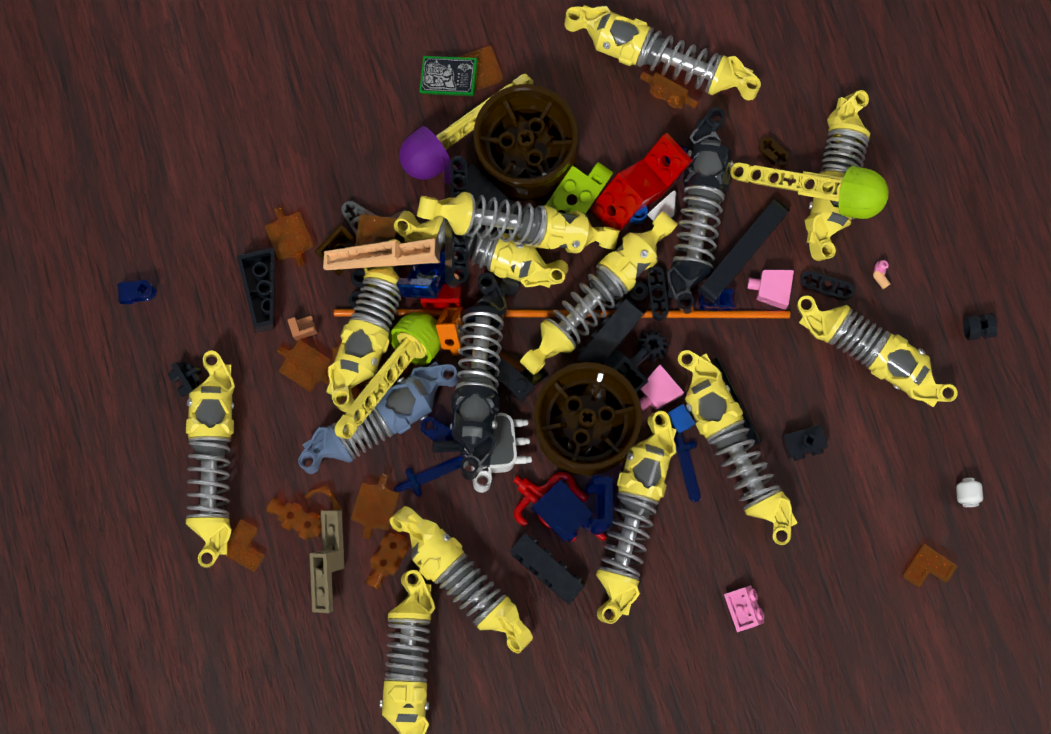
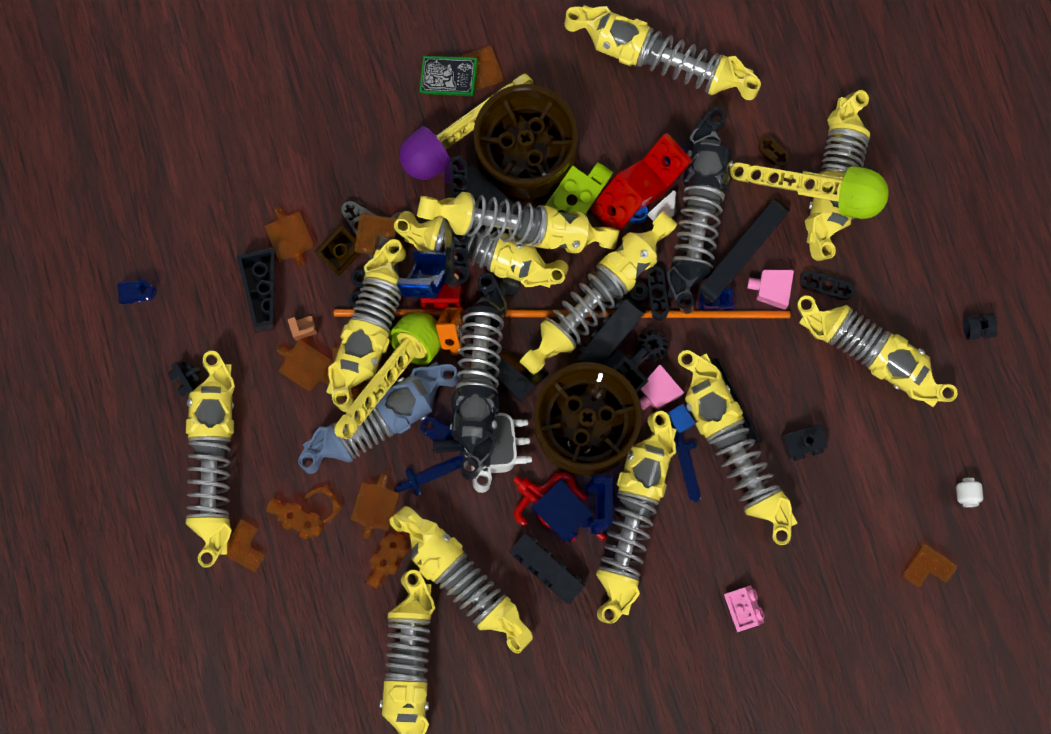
(326, 561): dark tan bracket -> none
(383, 254): light nougat slope -> none
(669, 91): clear orange plate -> none
(879, 273): arm -> none

